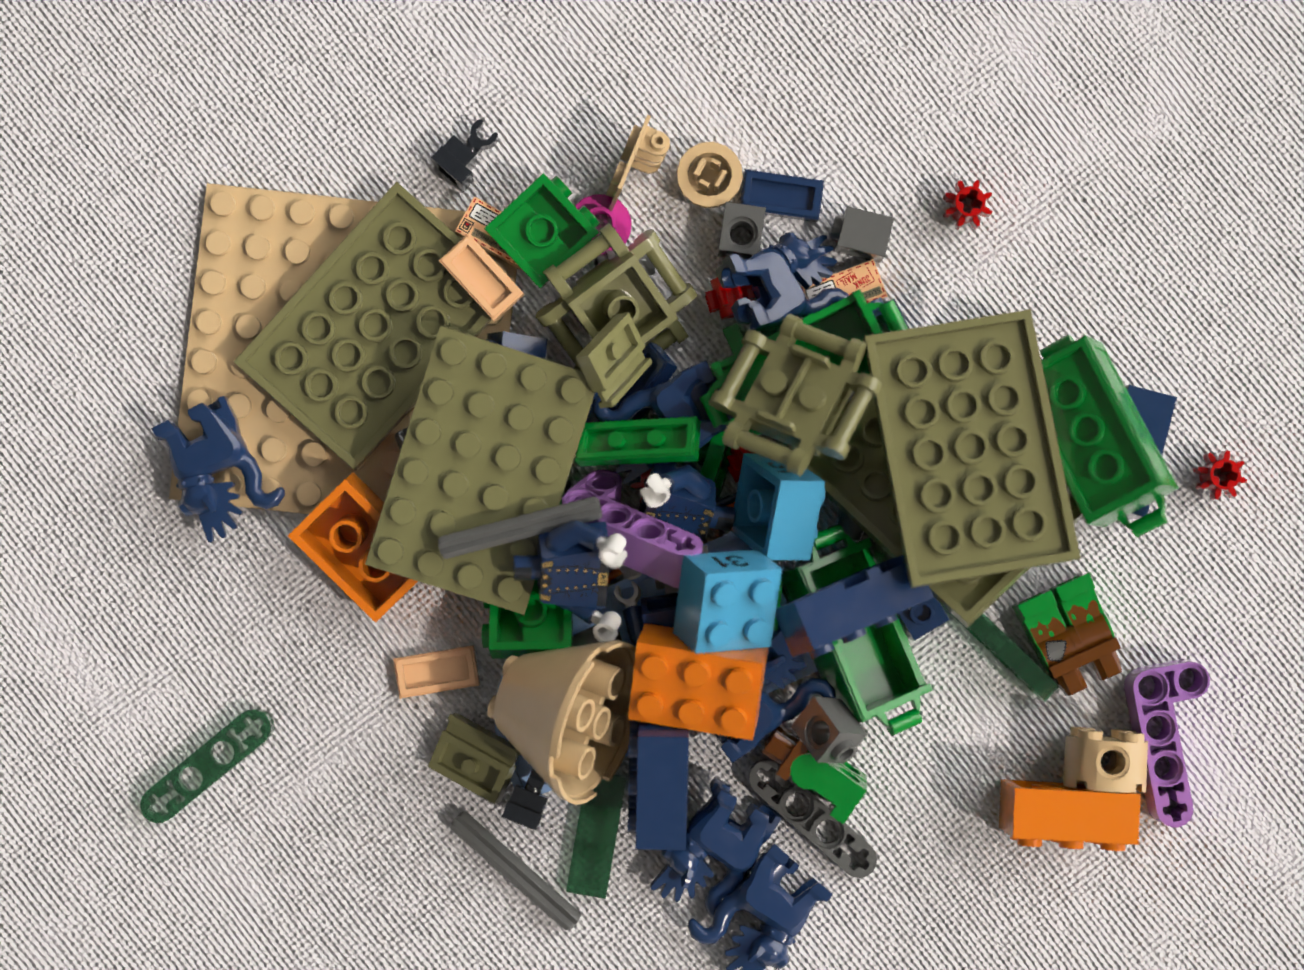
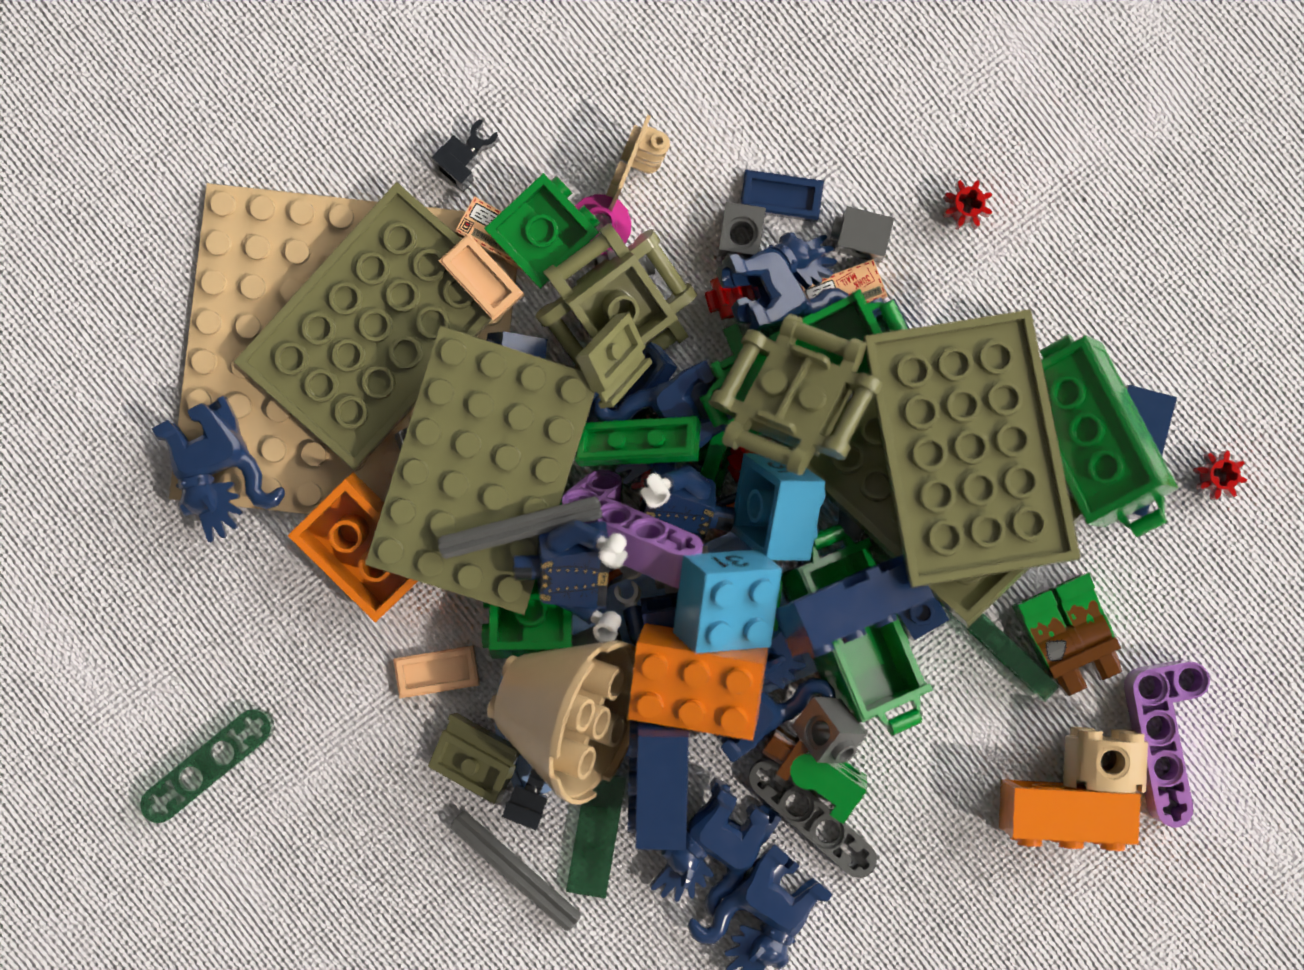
(709, 174): tan piece -> none

